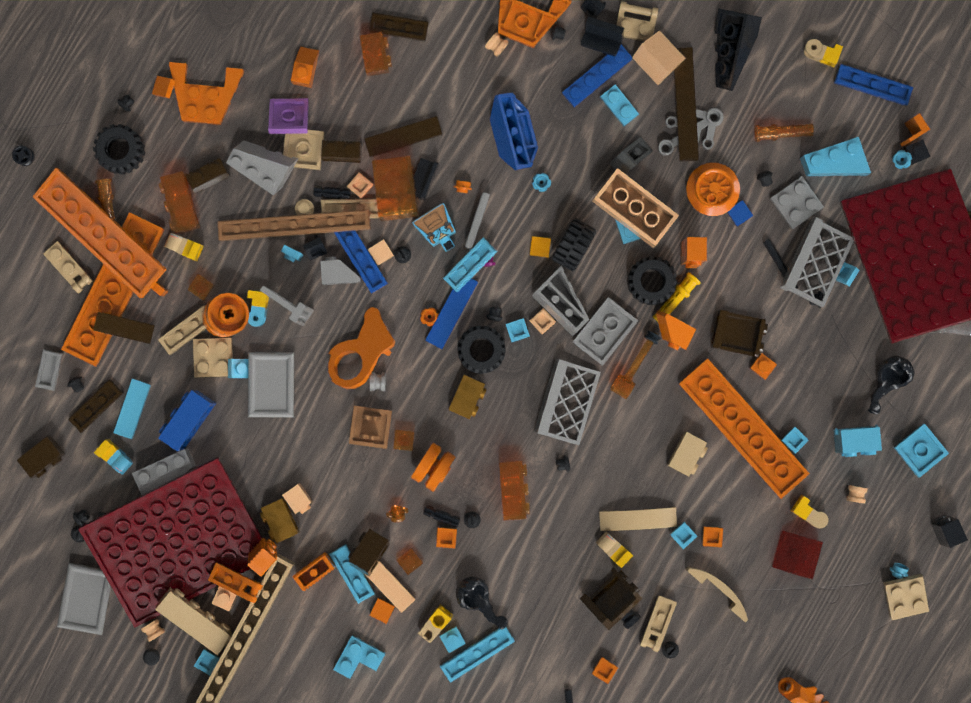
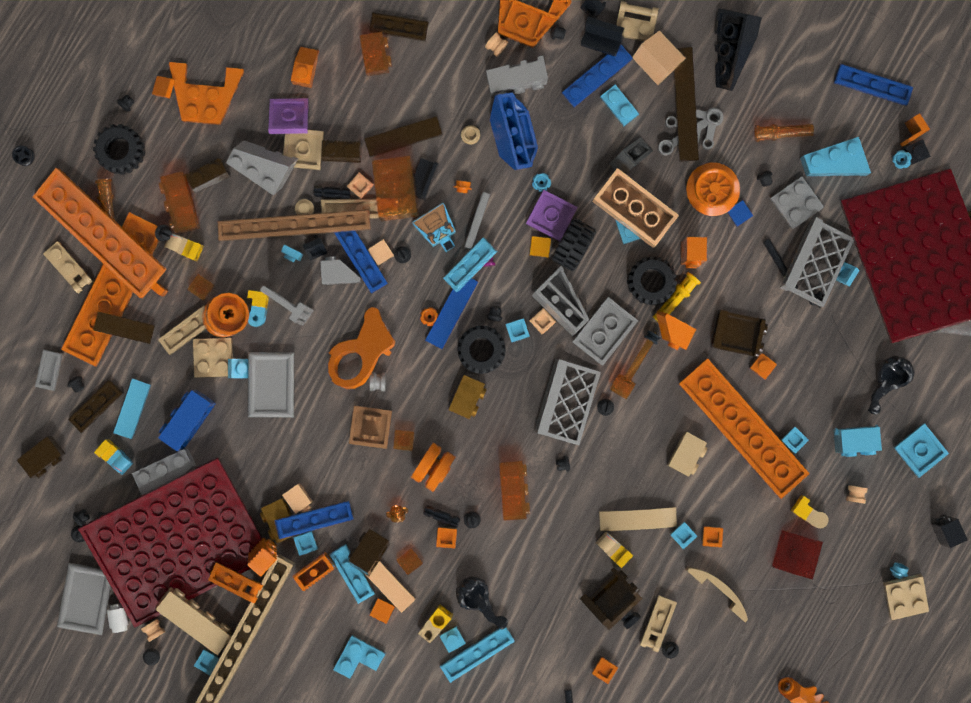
(117, 618): none -> white brick
(163, 233): none -> black piece
(224, 599): light nougat brick -> none
(305, 543): none -> medium azure plate
(313, 520): none -> blue tile
(470, 134): none -> tan plate
(517, 77): none -> light grey wedge
(551, 215): none -> medium lavender plate
(605, 407): none -> black piece
(822, 53): leg -> none

